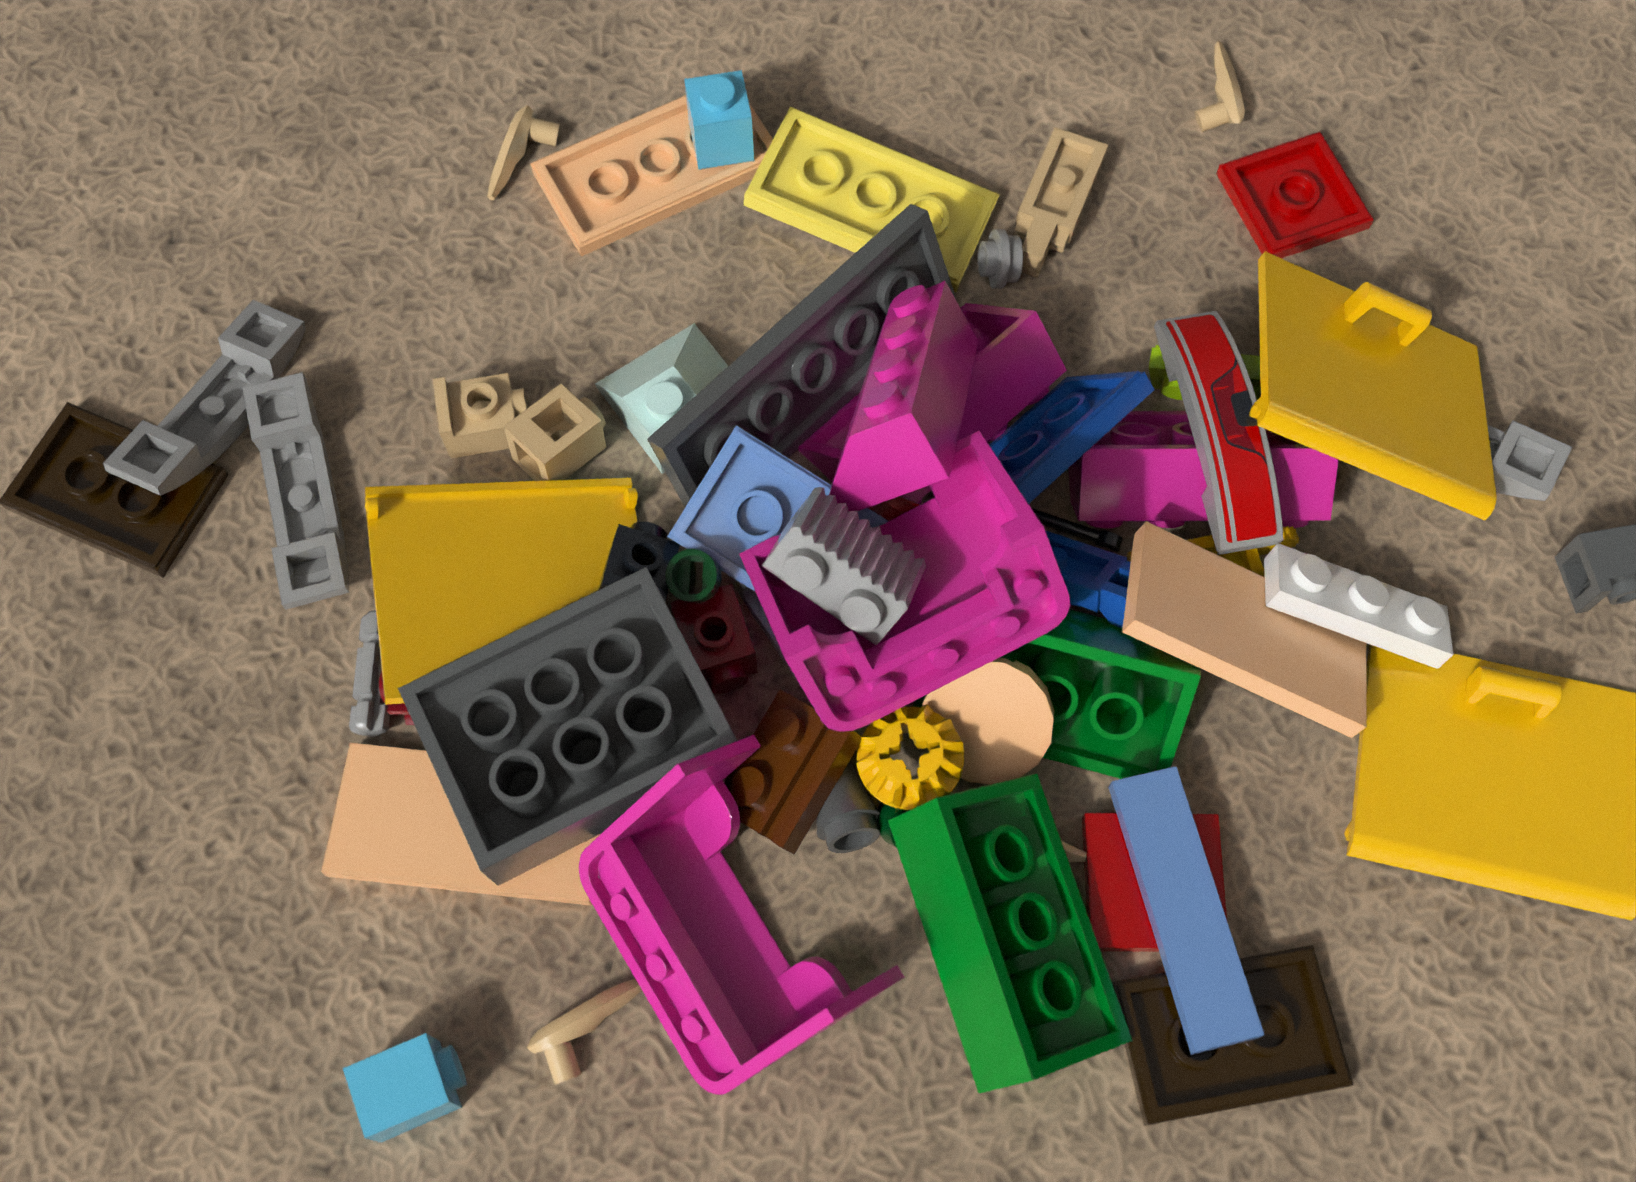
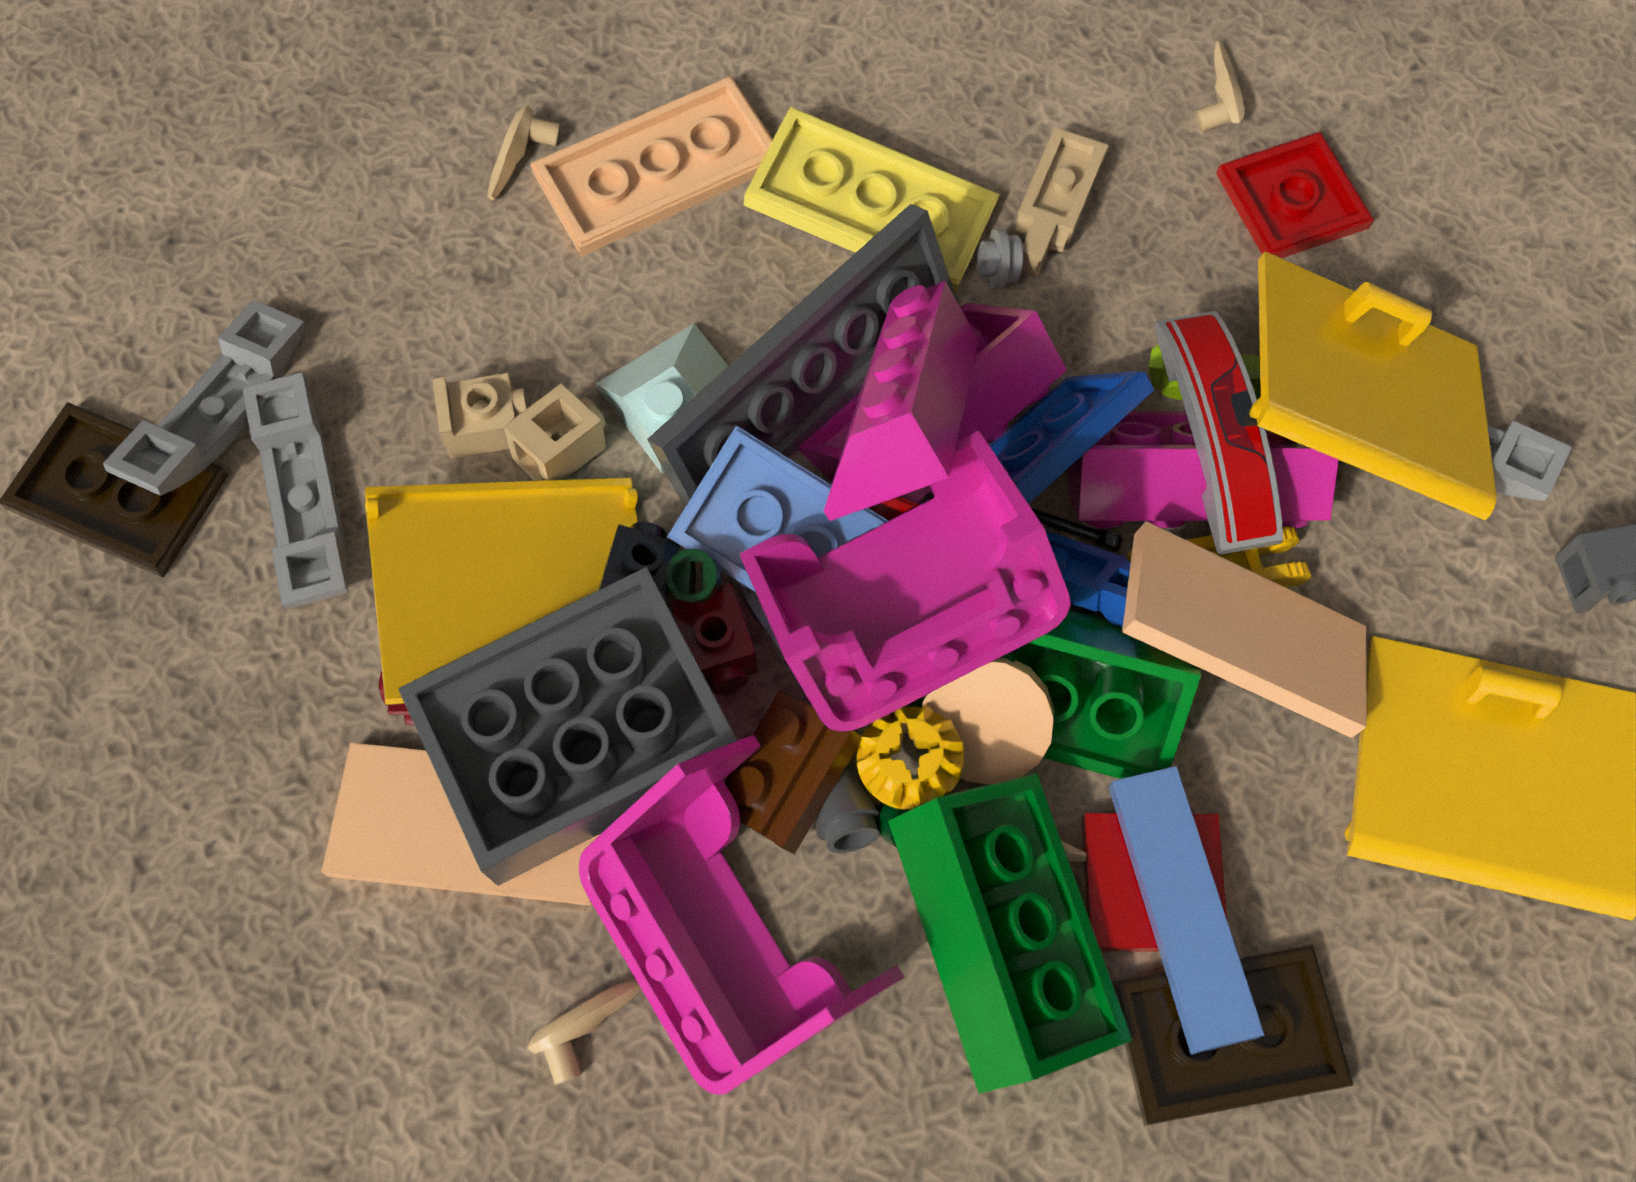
(370, 714): light grey axle -> none
(405, 1087): medium azure brick -> none
(719, 119): medium azure brick -> none
(846, 566): light grey brick -> none
(1357, 606): white plate -> none

